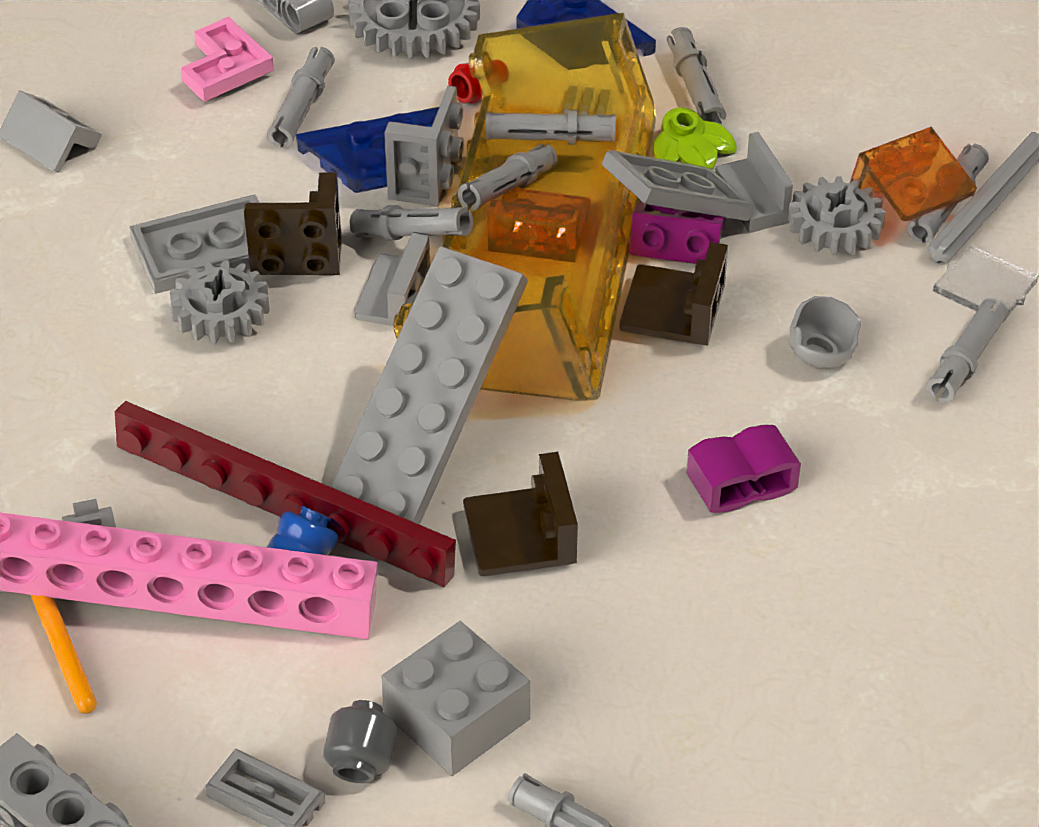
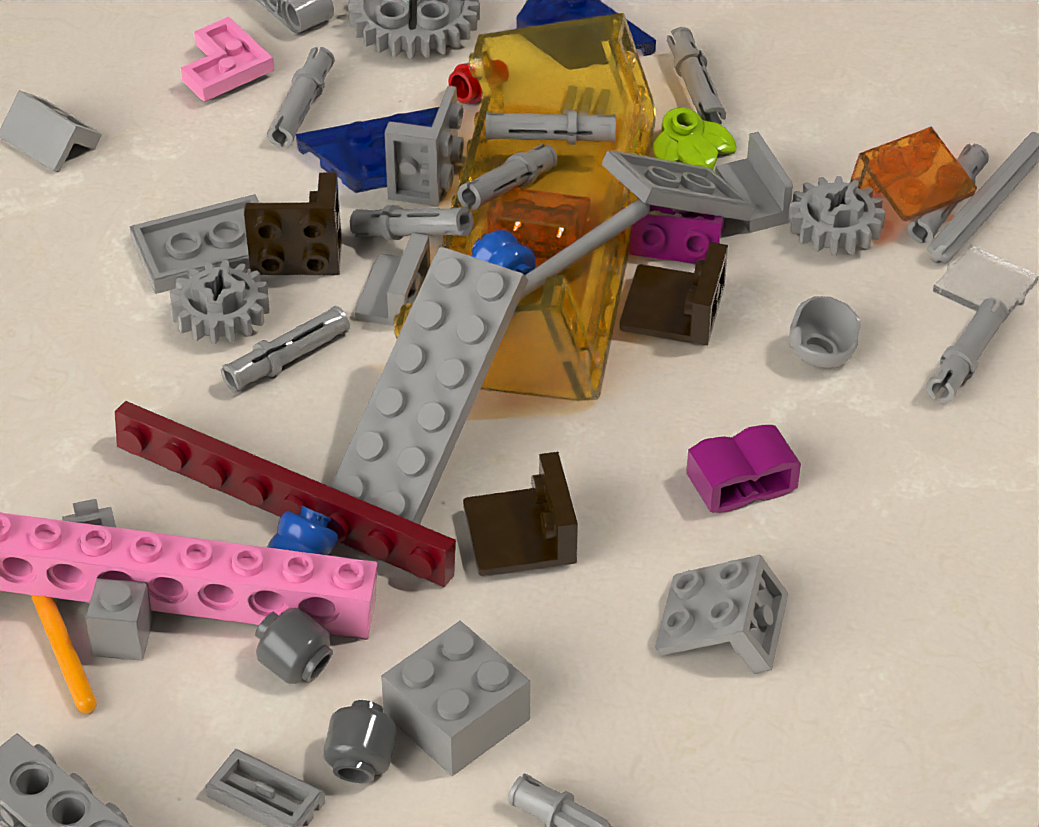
(119, 619): none -> light grey brick
(270, 356): none -> light grey pin
(293, 645): none -> dark grey head
(505, 251): none -> blue piece
(585, 245): none -> light grey piece
(723, 604): none -> light grey bracket

